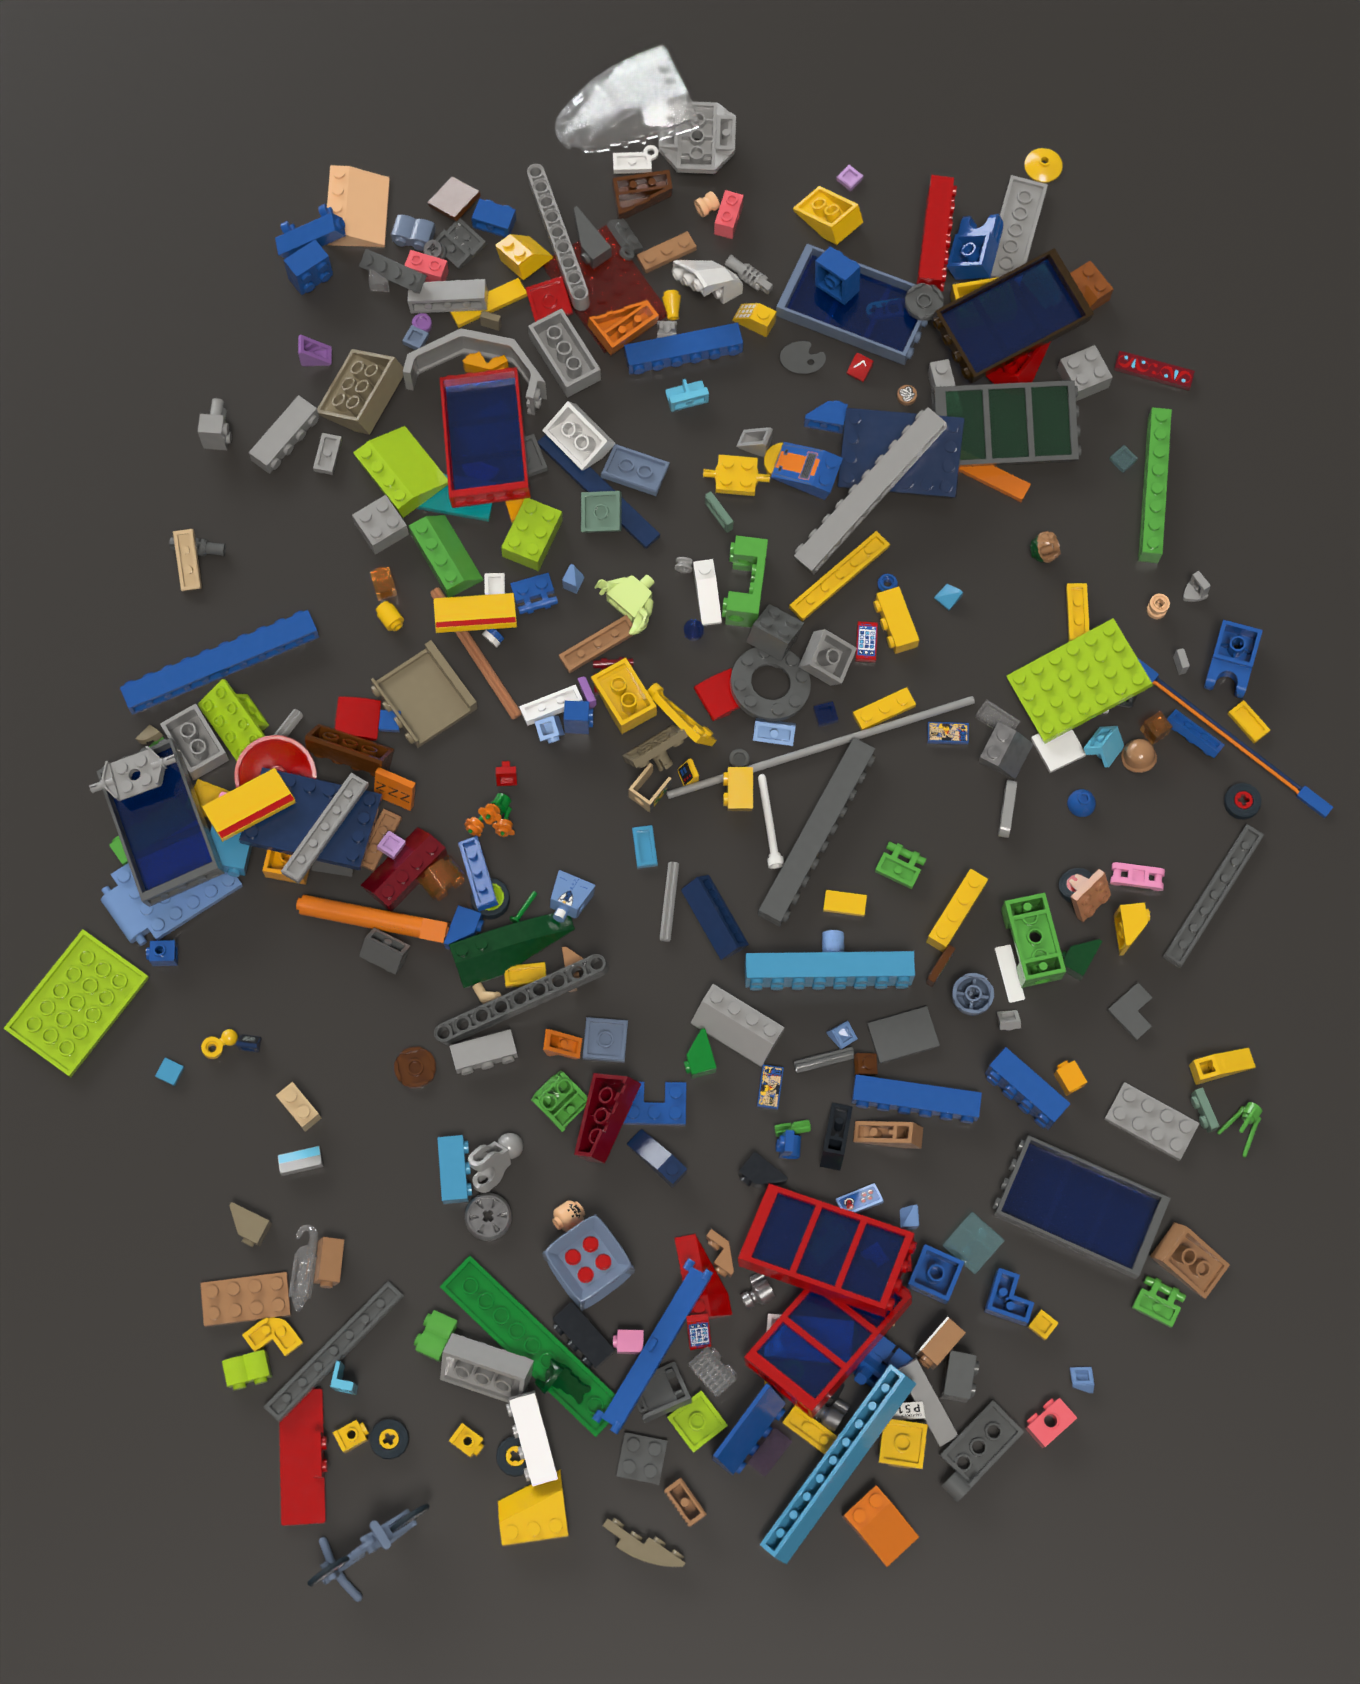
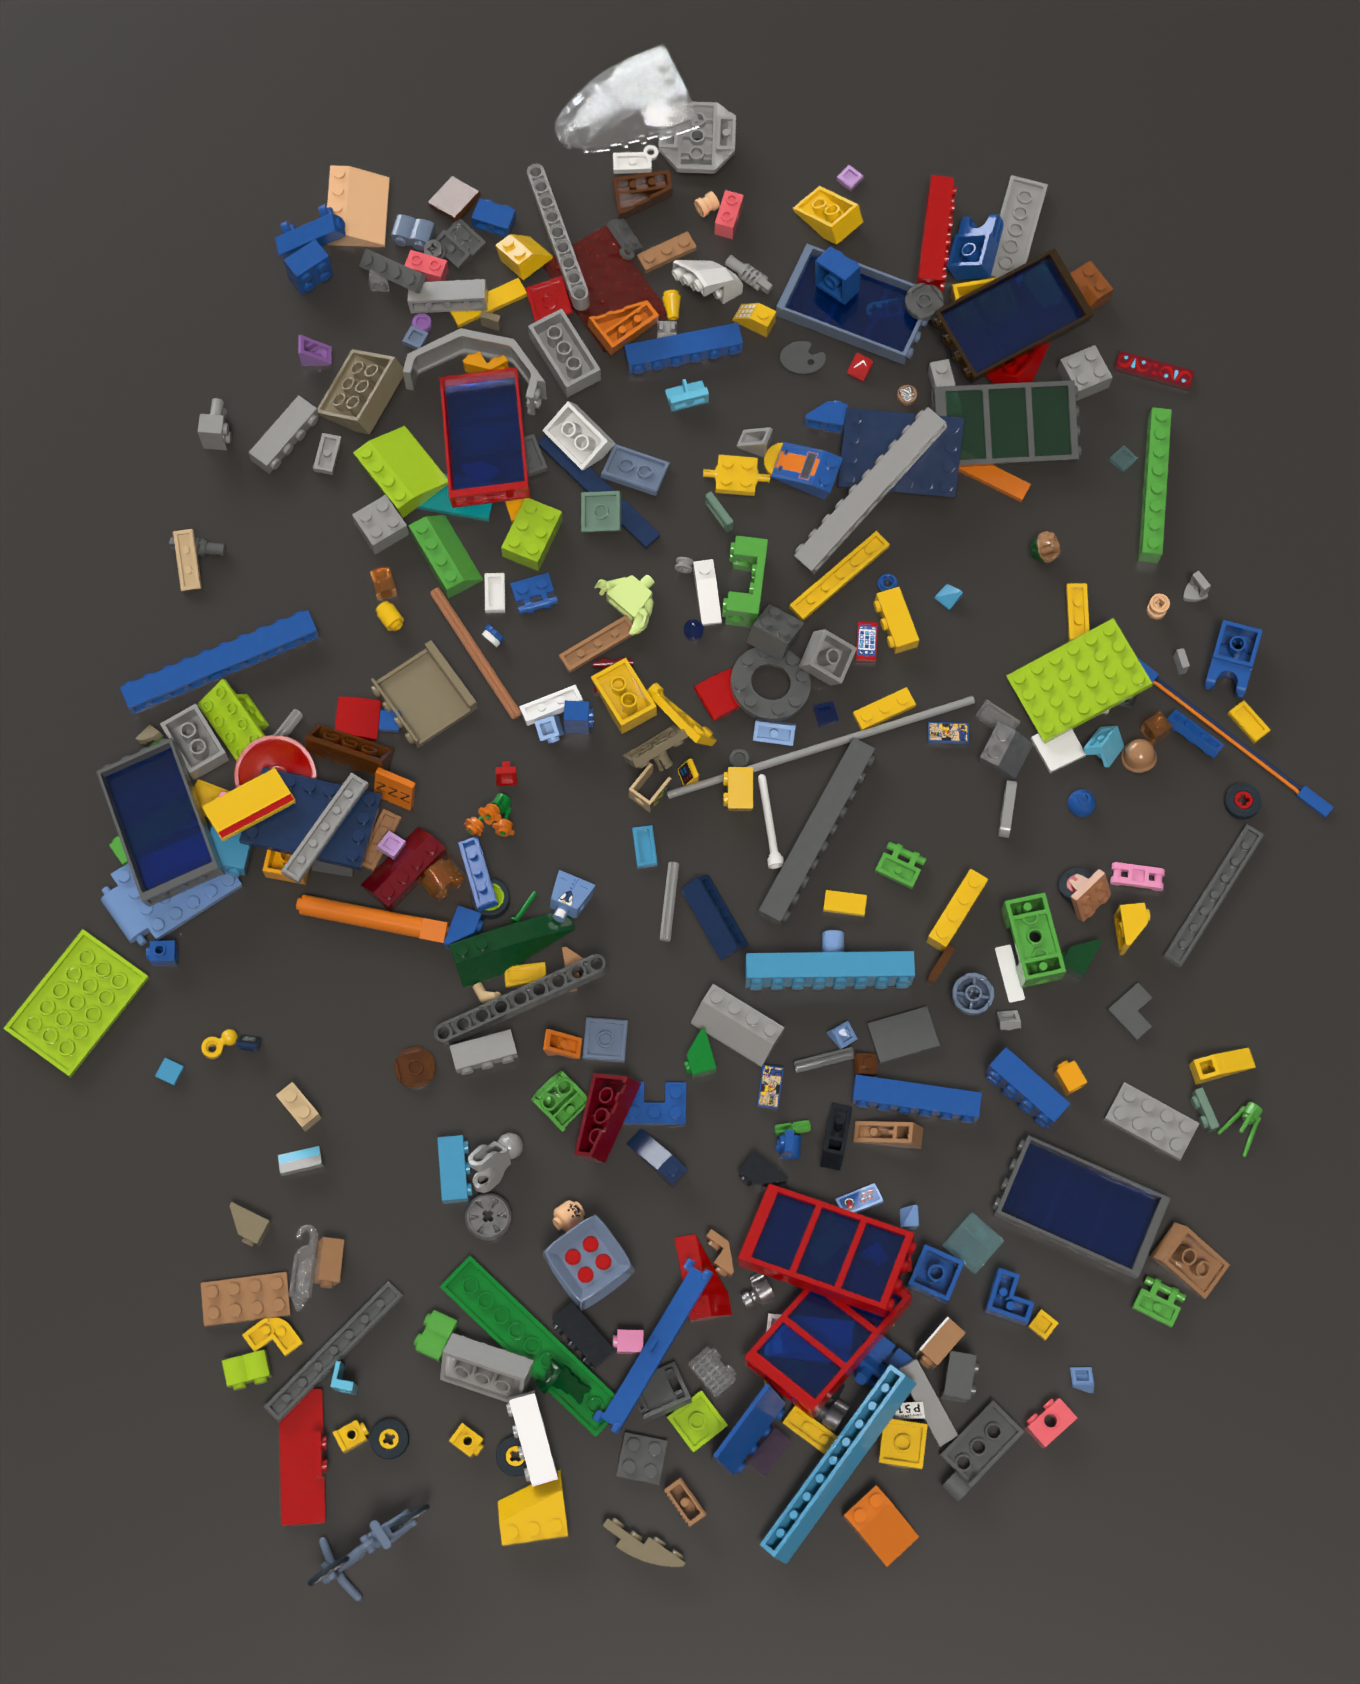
(118, 774): light grey plate -> none
(384, 951): dark grey brick -> none
(474, 612): yellow tile -> none
(572, 579): medium blue slope -> none
(587, 692): medium lavender tile -> none
(593, 246): dark grey slope -> none
(698, 1331): tile -> none
(1041, 171): yellow dish -> none

